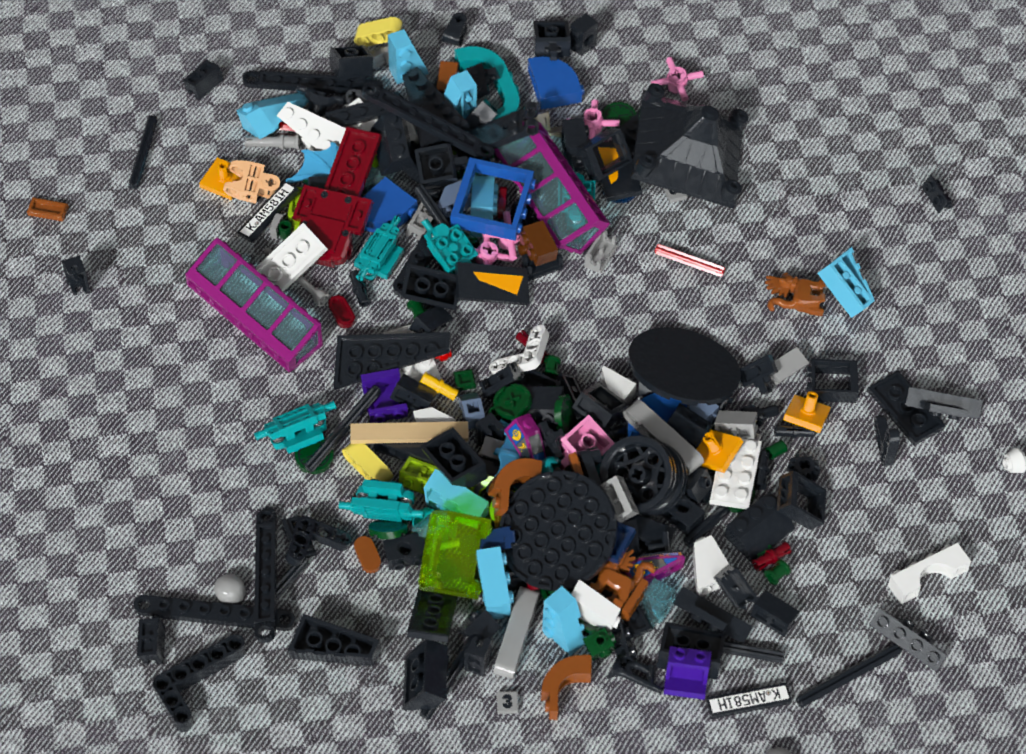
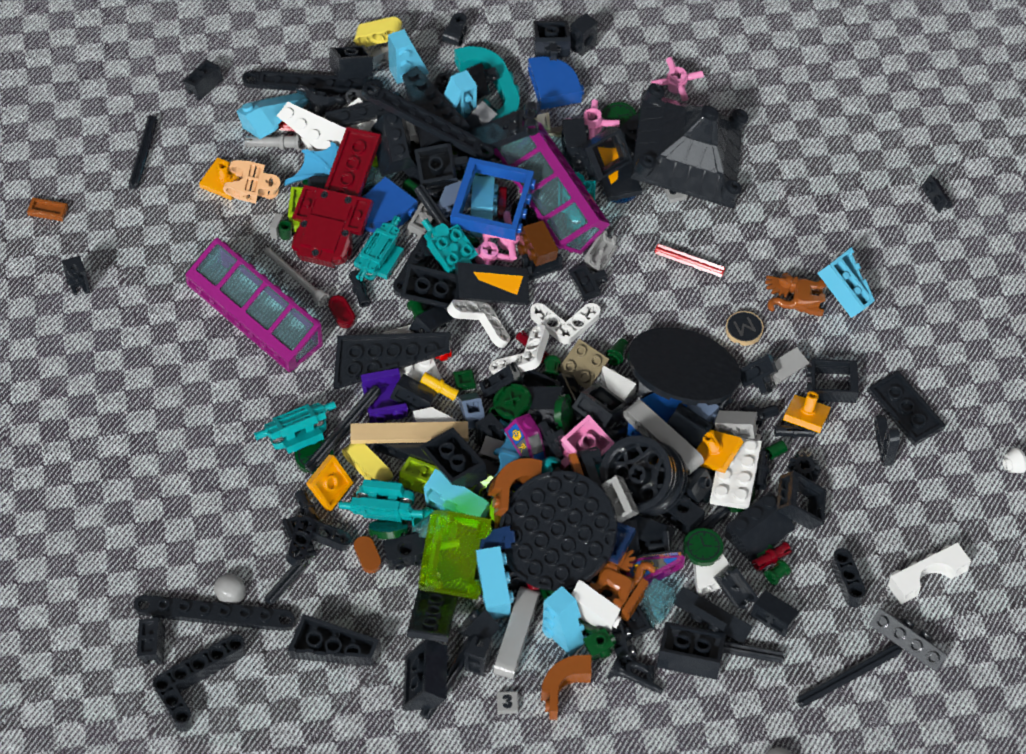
(265, 575): black plate -> none
(267, 211): tile -> none
(292, 257): white plate -> none
(307, 507): none -> black pin
(329, 482): none -> light orange tile
(409, 186): none -> dark green hinge
(446, 70): dark orange tile -> none
(485, 314): none -> white beam
(568, 326): none -> white beam
(584, 364): none -> dark tan hinge
(587, 282): none -> black hinge
(617, 352): none -> dark green cone
(687, 672): dark purple panel -> none
(703, 547): none -> dark green tile
(744, 328): none -> tile
(748, 700): tile -> none
(846, 585): none -> black beam
(944, 403): bracket -> none

